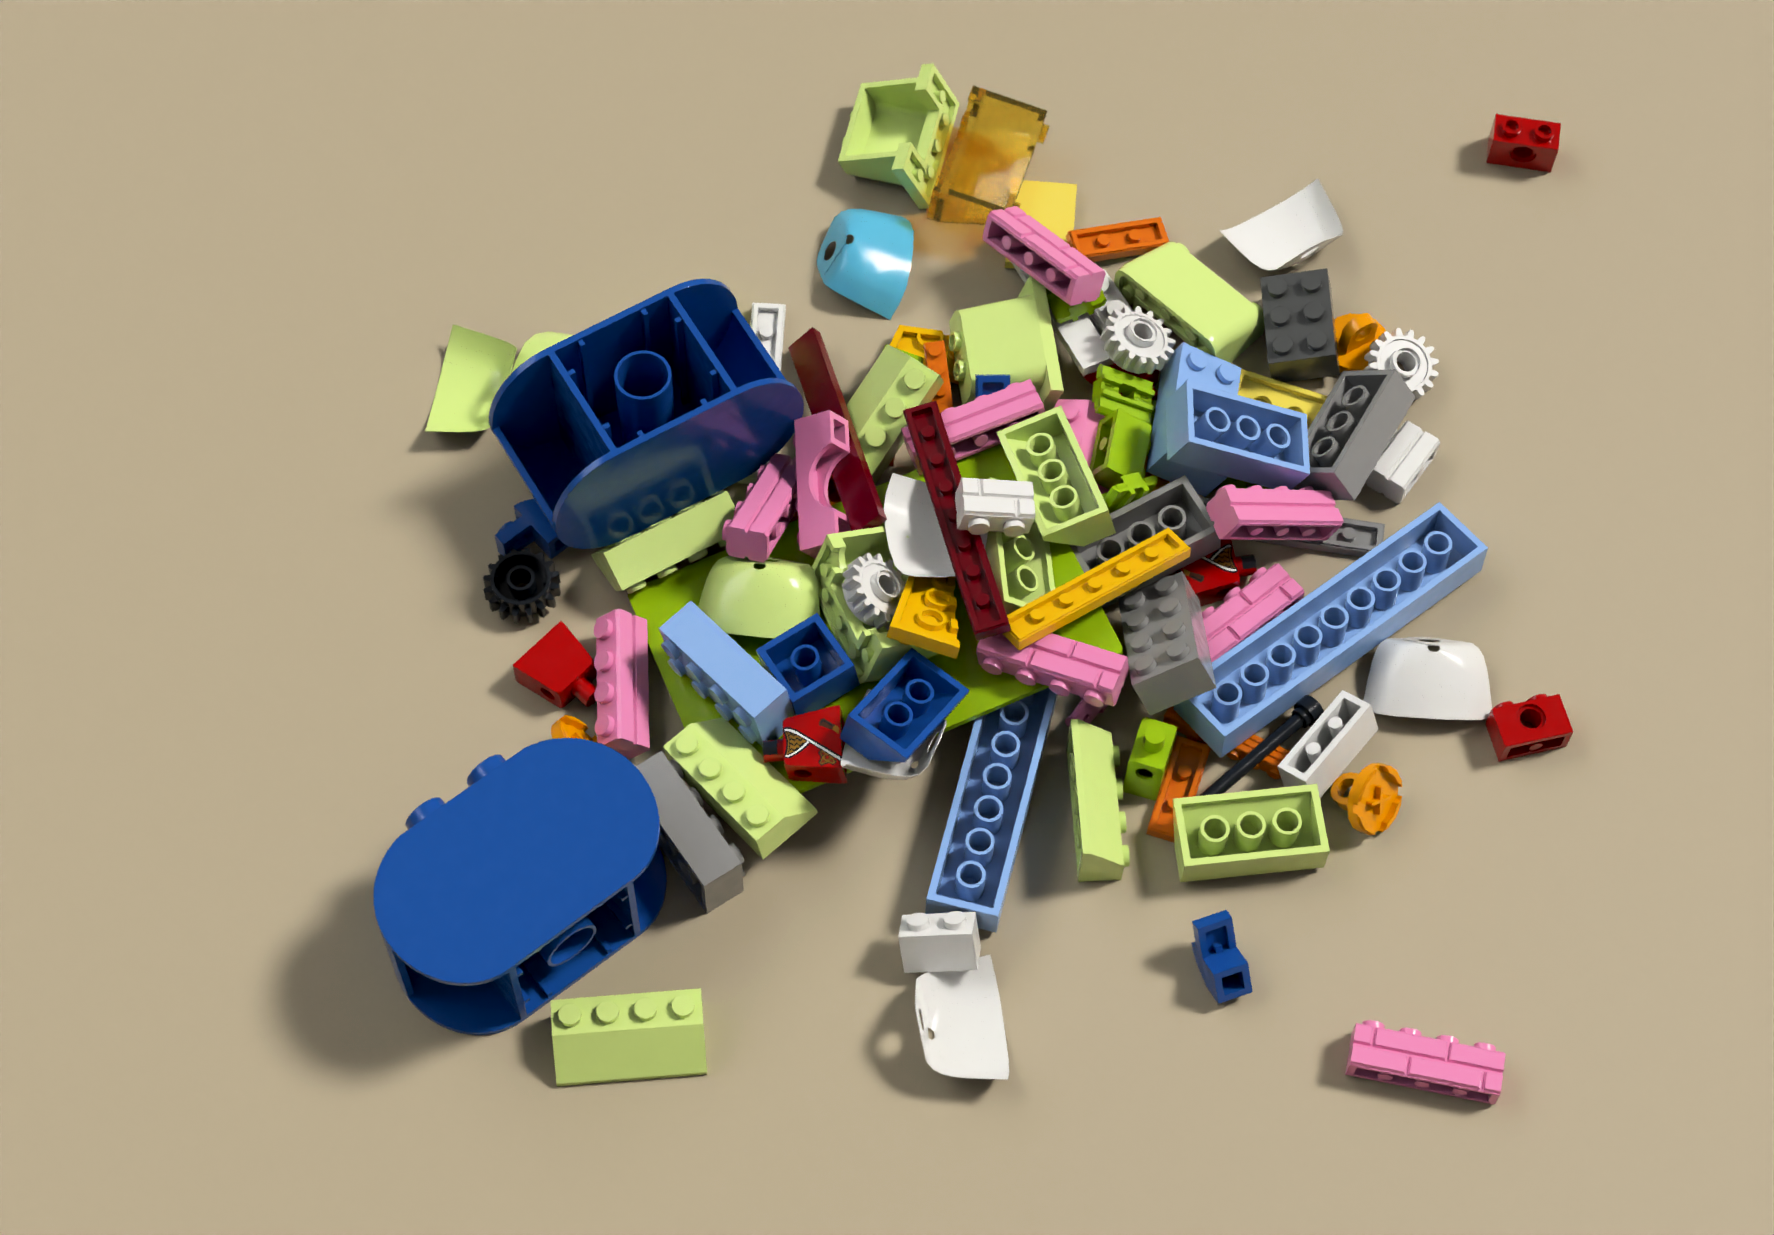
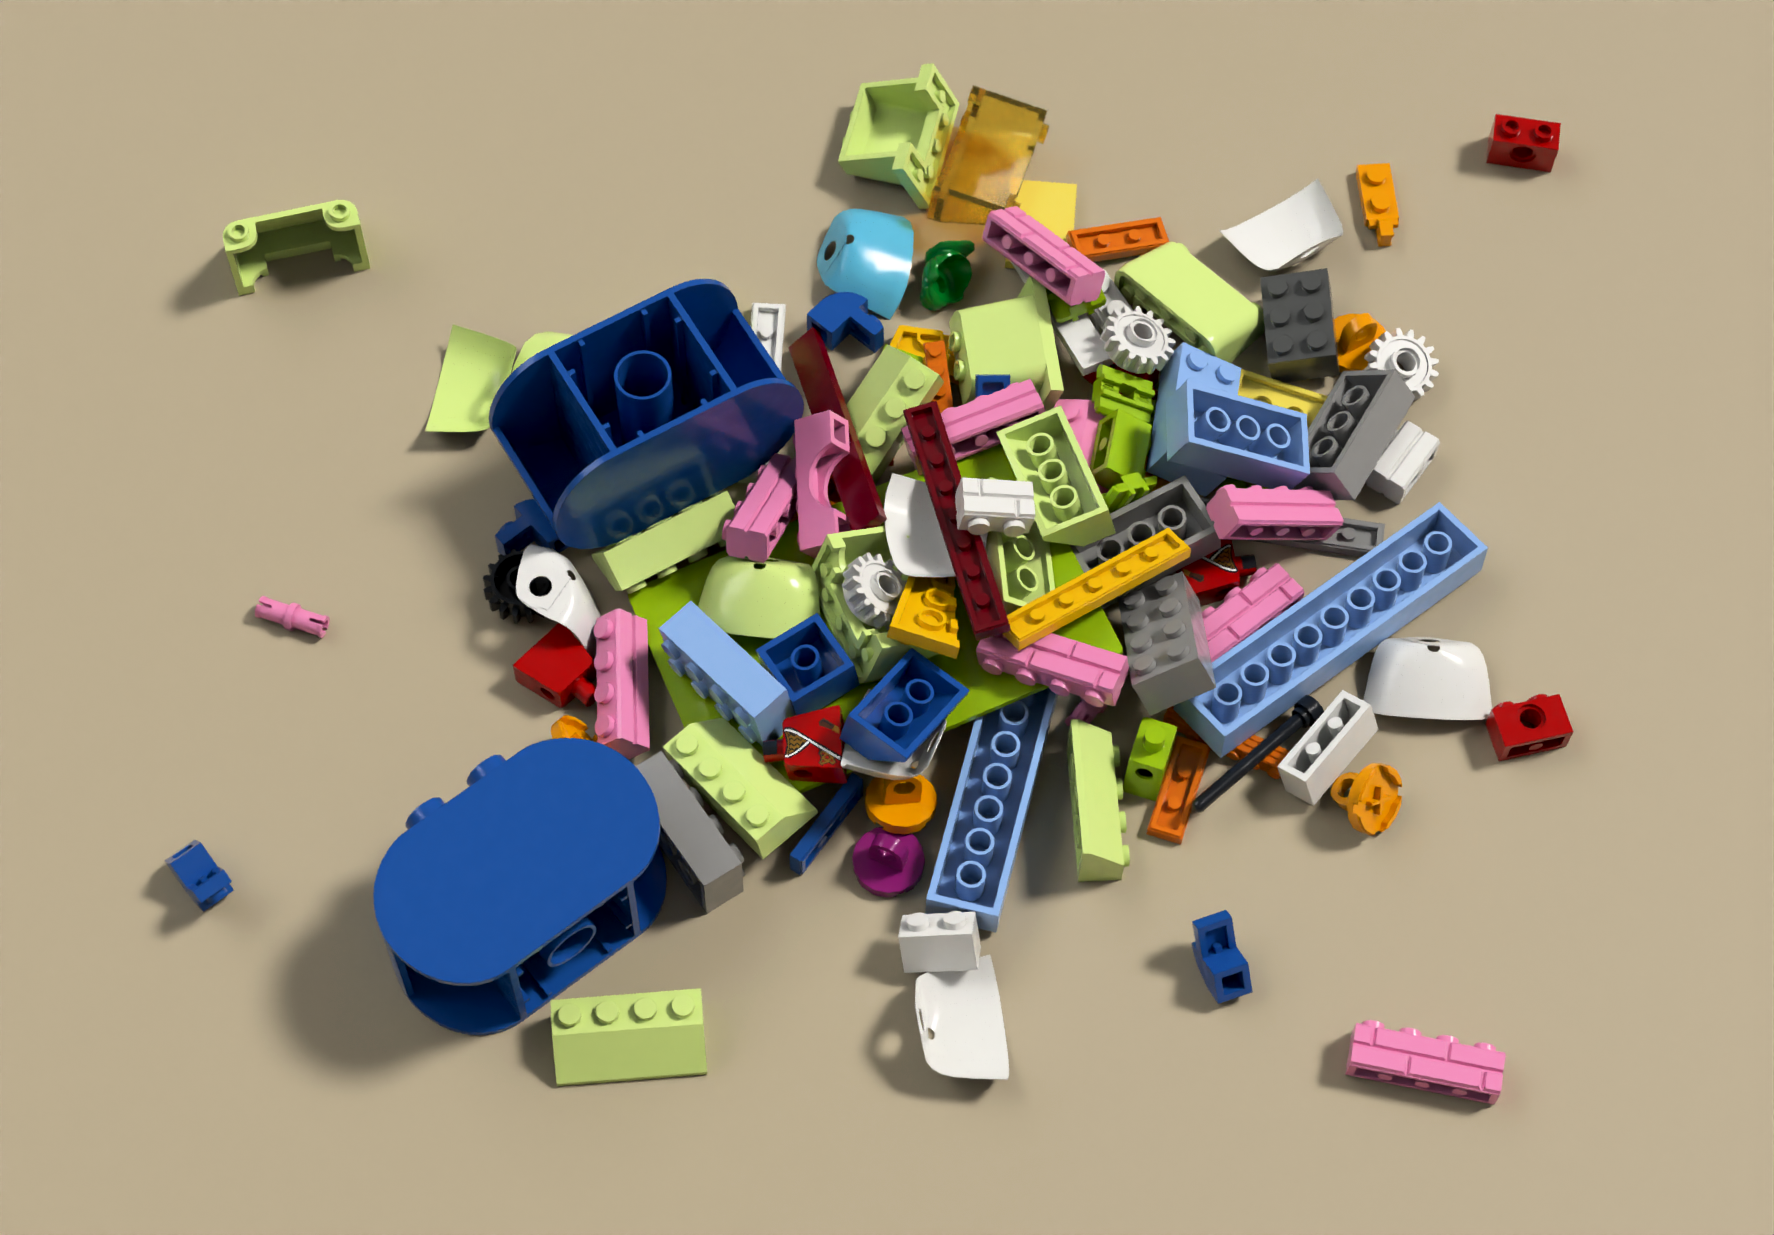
(199, 875): none -> blue brick
(292, 233): none -> yellowish green windscreen
(292, 616): none -> bright pink pin
(567, 602): none -> white piece
(826, 824): none -> blue tile
(845, 315): none -> blue brick
(888, 862): none -> magenta tile
(901, 804): none -> light orange tile
(946, 274): none -> green hair
(1249, 833): yellowish green slope -> none
(1378, 200): none -> light orange hinge

